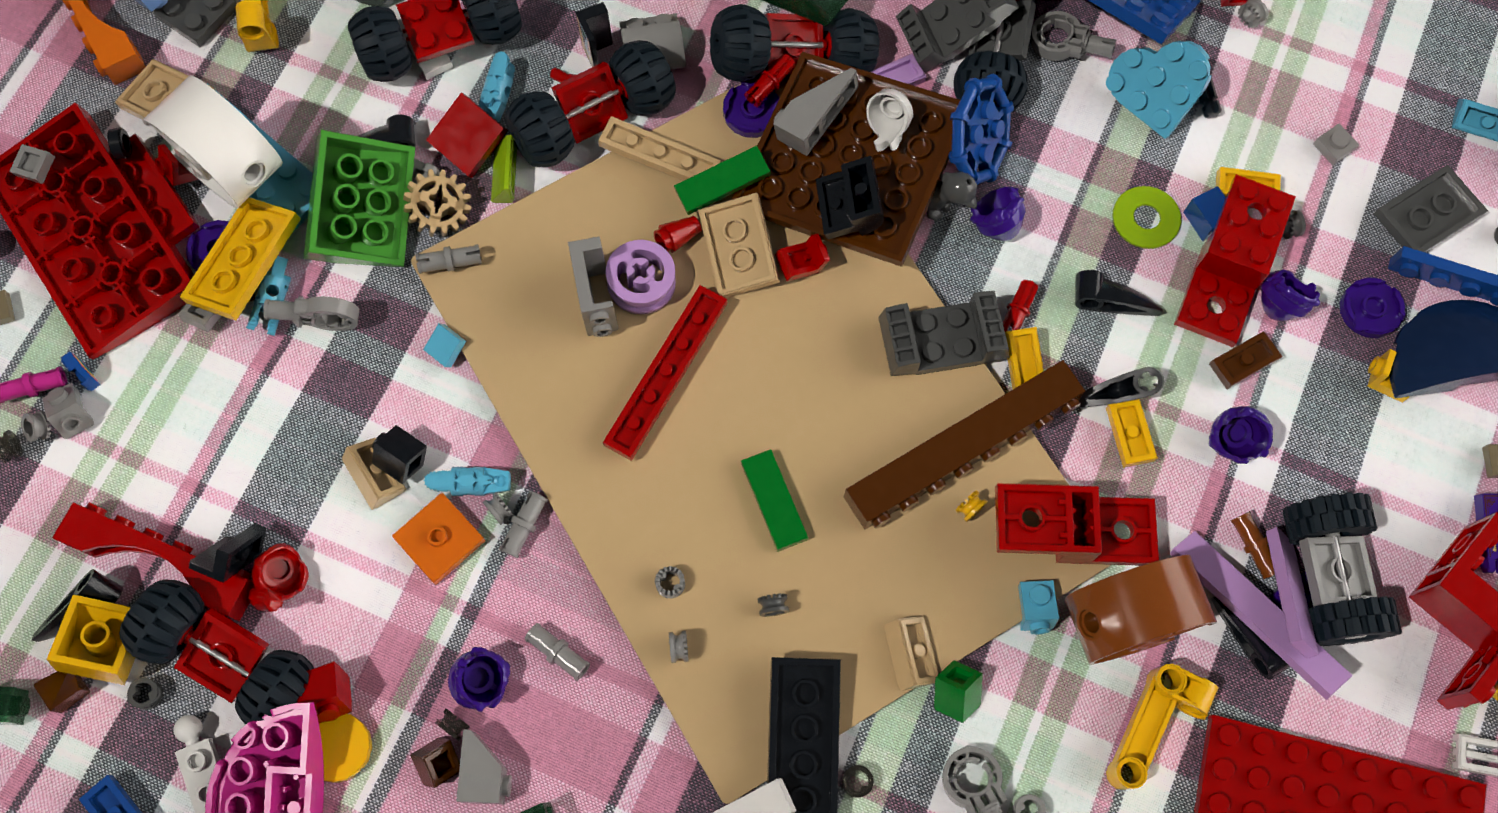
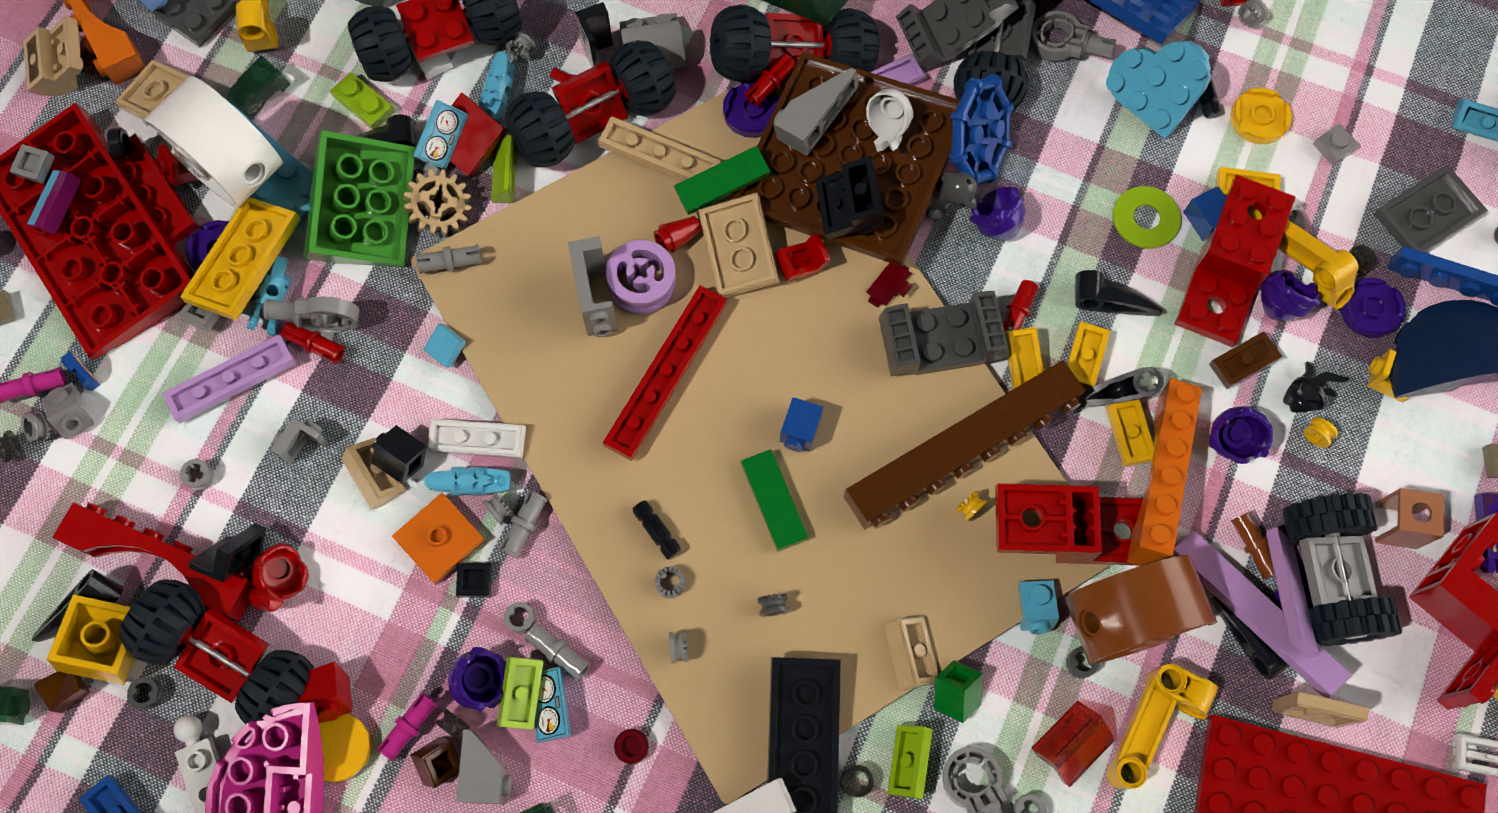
(53, 58): none -> tan brick
(54, 201): none -> magenta slope
(200, 484): none -> light grey bush
(229, 378): none -> lavender plate
(256, 86): none -> clear green leg
(293, 438): none -> light grey bracket
(313, 342): none -> red axle
(362, 101): none -> lime plate
(407, 726): none -> dark pink pin
(440, 134): none -> slope
(474, 580): none -> black tile
(476, 438): none -> white tile
(511, 612): none -> light grey bush
(520, 693): none -> lime plate
(521, 46): none -> light grey bush
(552, 709): none -> slope
(631, 746): none -> dark red tile
(656, 529): none -> black axle
(800, 425): none -> blue brick
(889, 284): none -> dark red piece
(910, 761): none -> lime plate
(1071, 664): none -> dark grey bush
(1074, 742): none -> clear red panel
(1087, 353): none -> yellow plate
(1162, 503): none -> orange arch
(1261, 116): none -> yellow tile
(1307, 392): none -> black piece
(1320, 432): none -> yellow bush
(1320, 709): none -> tan tile
(1332, 270): none -> yellow piece
(1368, 258): none -> clear smoke bush
(1409, 531): none -> nougat piece

